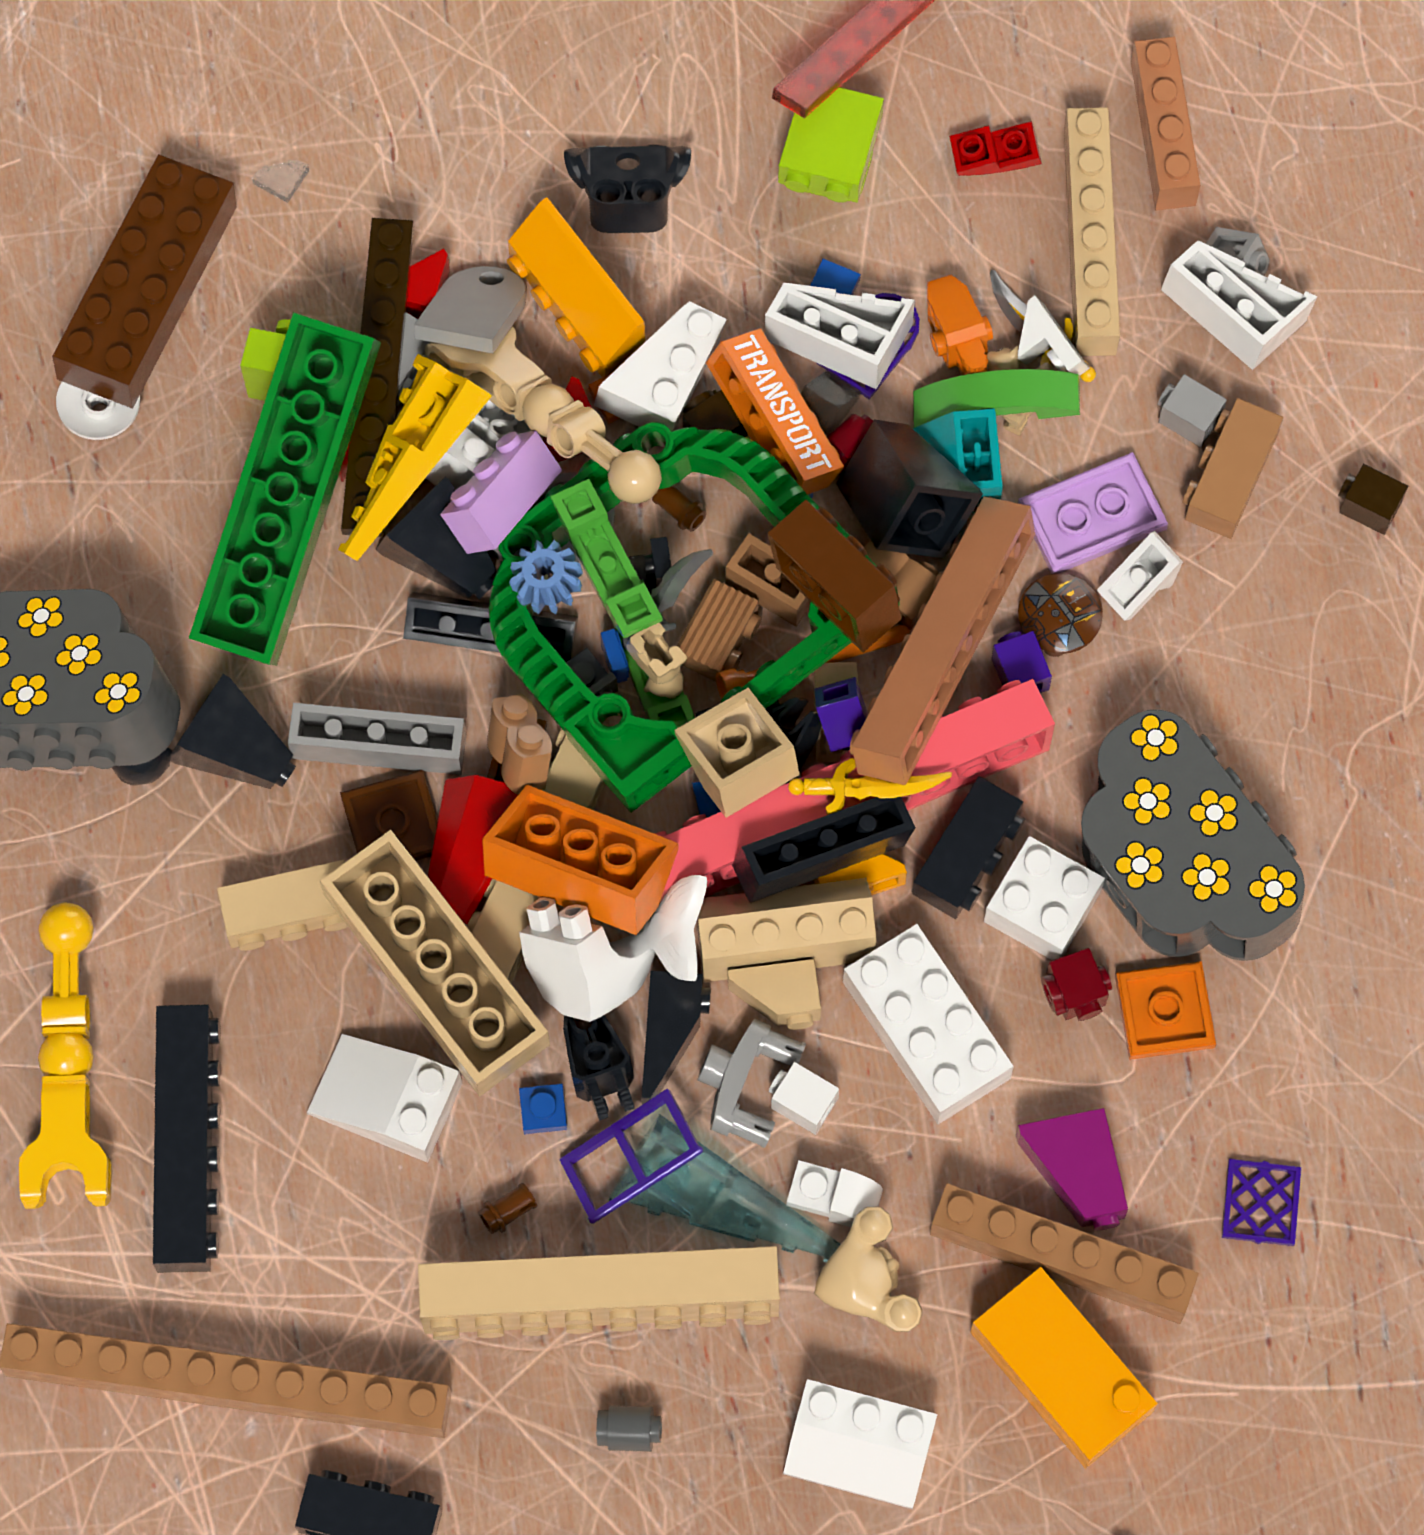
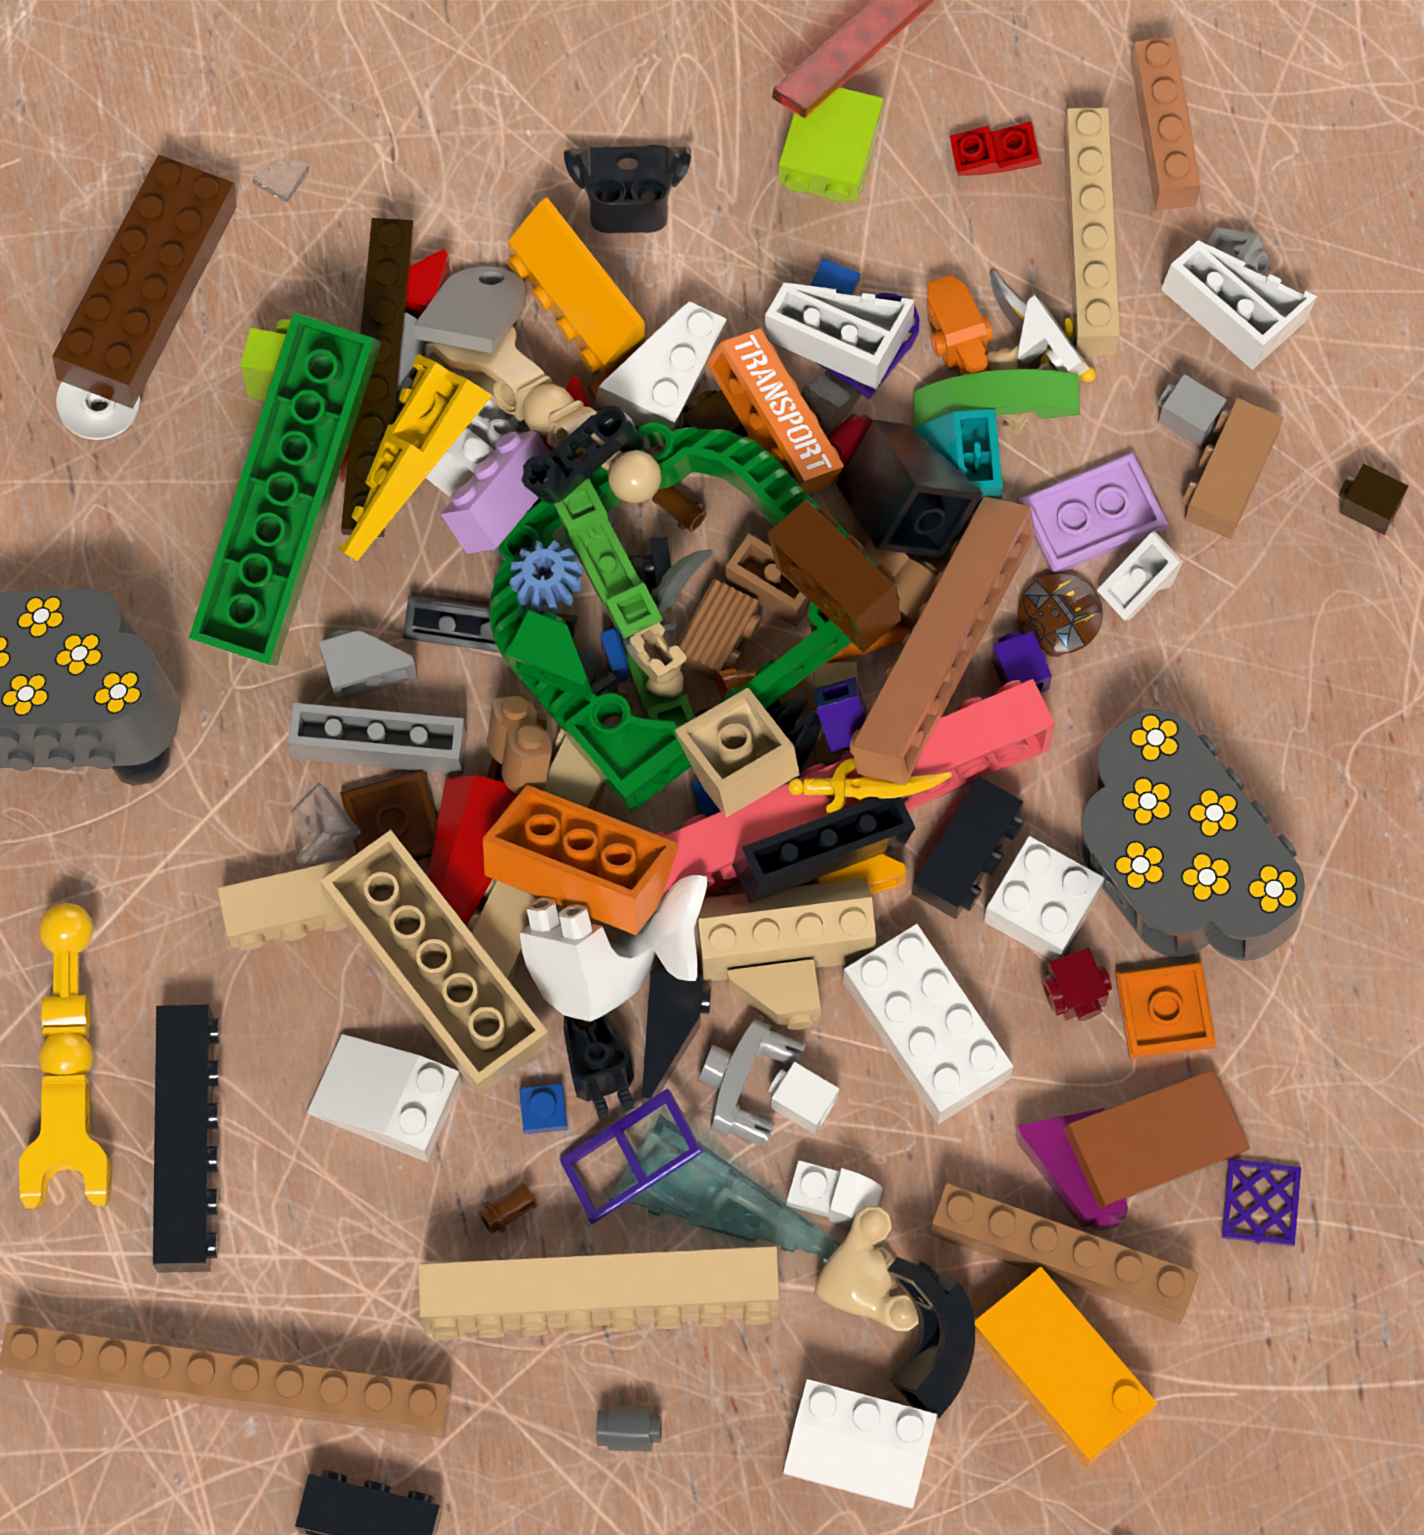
(233, 740): black slope -> none
(321, 827): none -> clear slope
(363, 663): none -> light grey slope
(431, 549): black slope -> none
(548, 654): none -> green slope
(562, 463): none -> black beam
(944, 1340): none -> black arch
(1156, 1138): none -> dark orange tile

